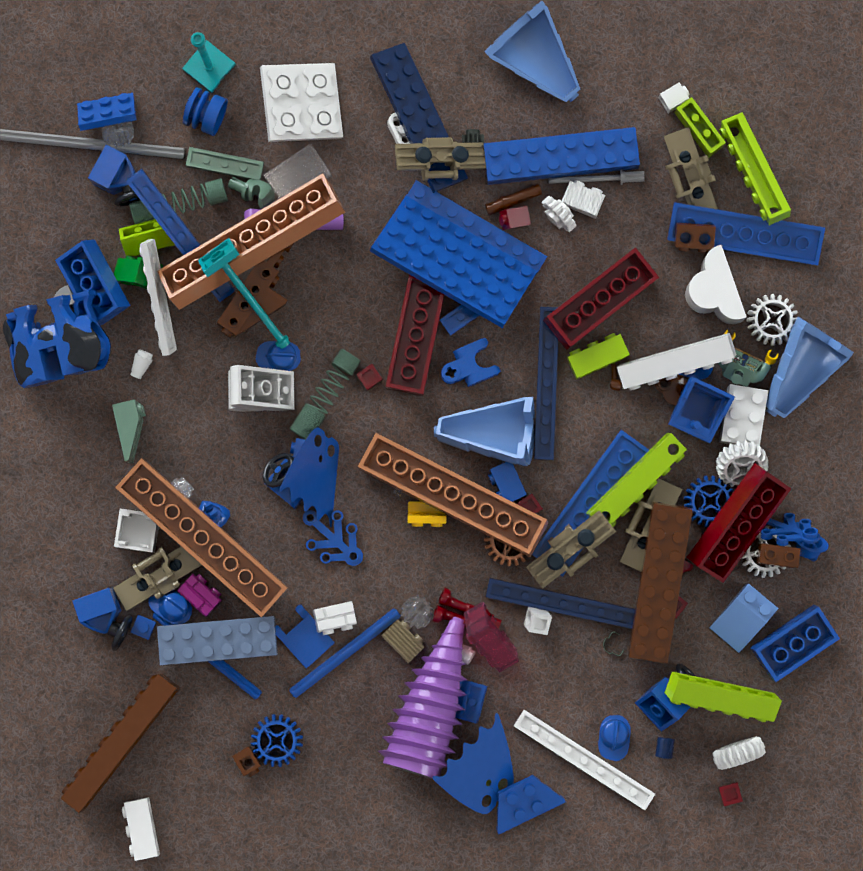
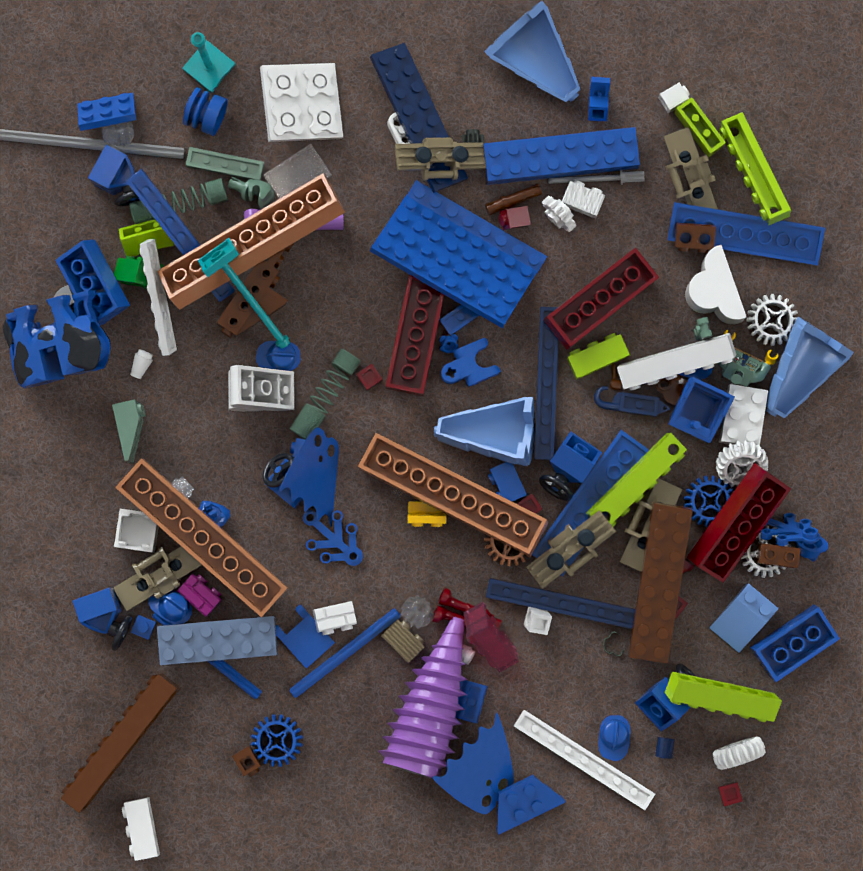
(448, 347): none -> blue plate
(571, 464): none -> blue piece
(598, 99): none -> blue brick
(631, 403): none -> dark blue plate
(702, 330): none -> sand green plate

